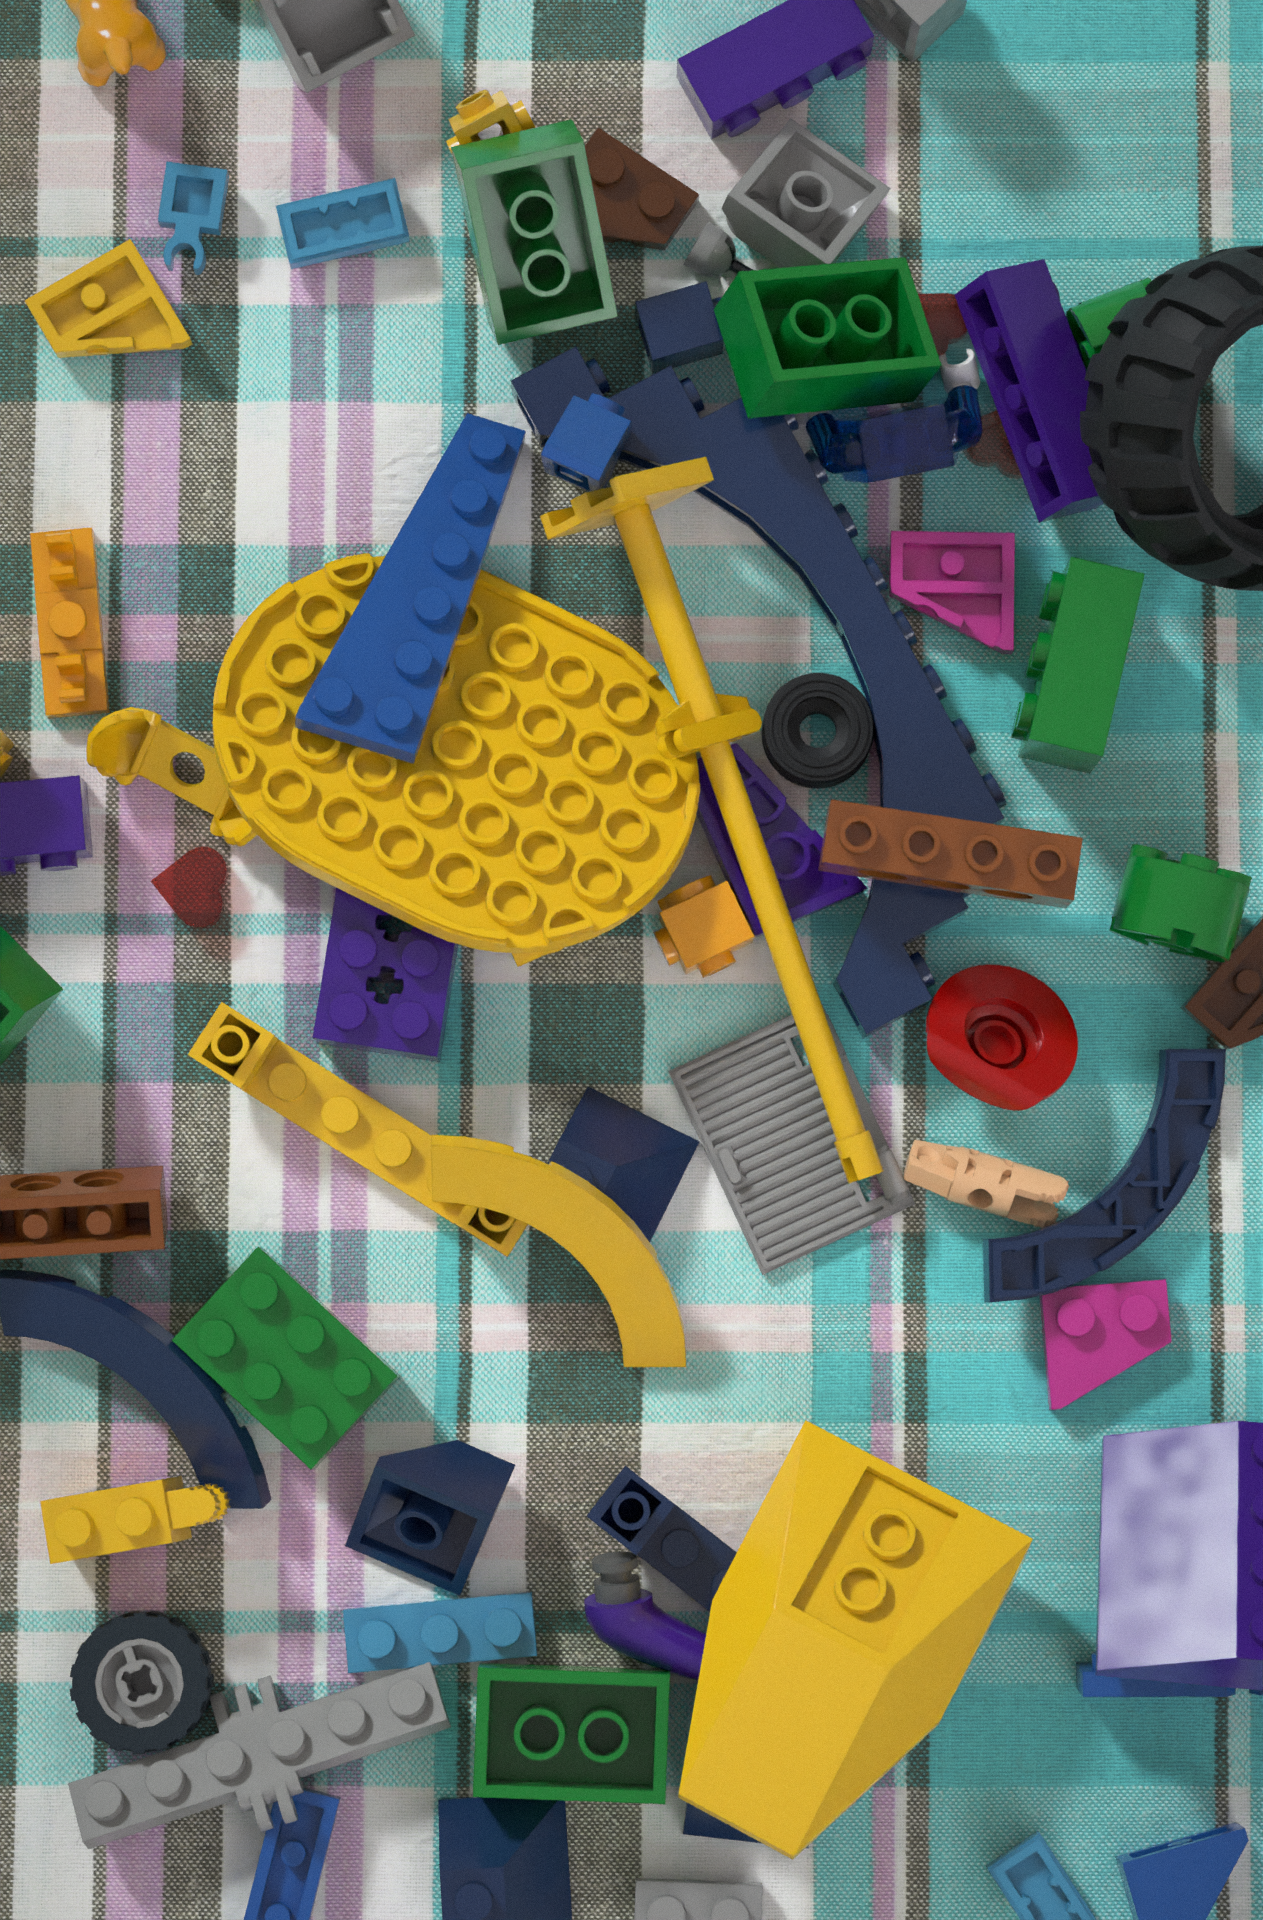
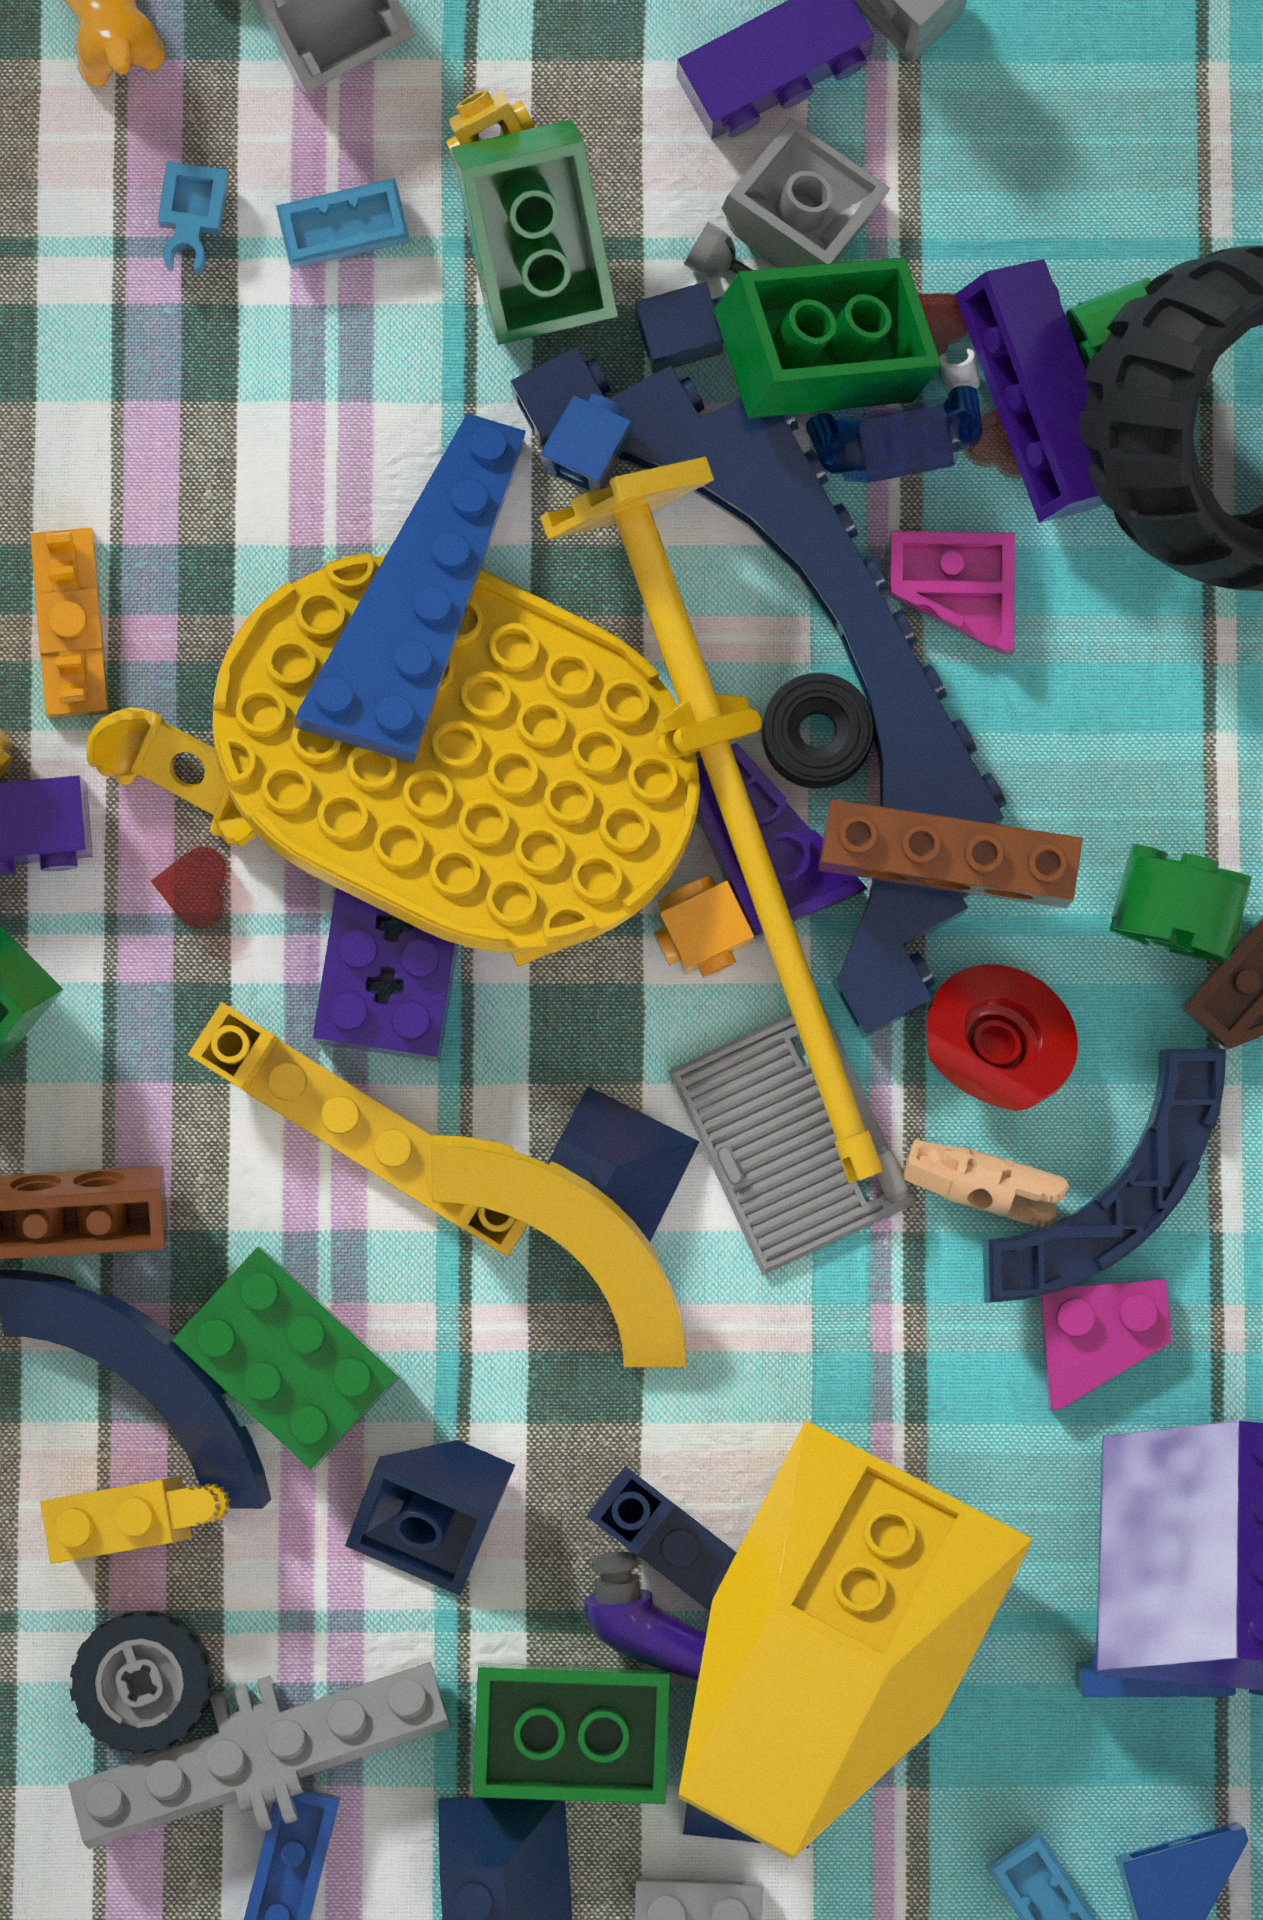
(108, 309): yellow wing -> none
(440, 1632): dark azure plate -> none
(635, 196): reddish brown wing -> none
(1077, 664): green brick -> none

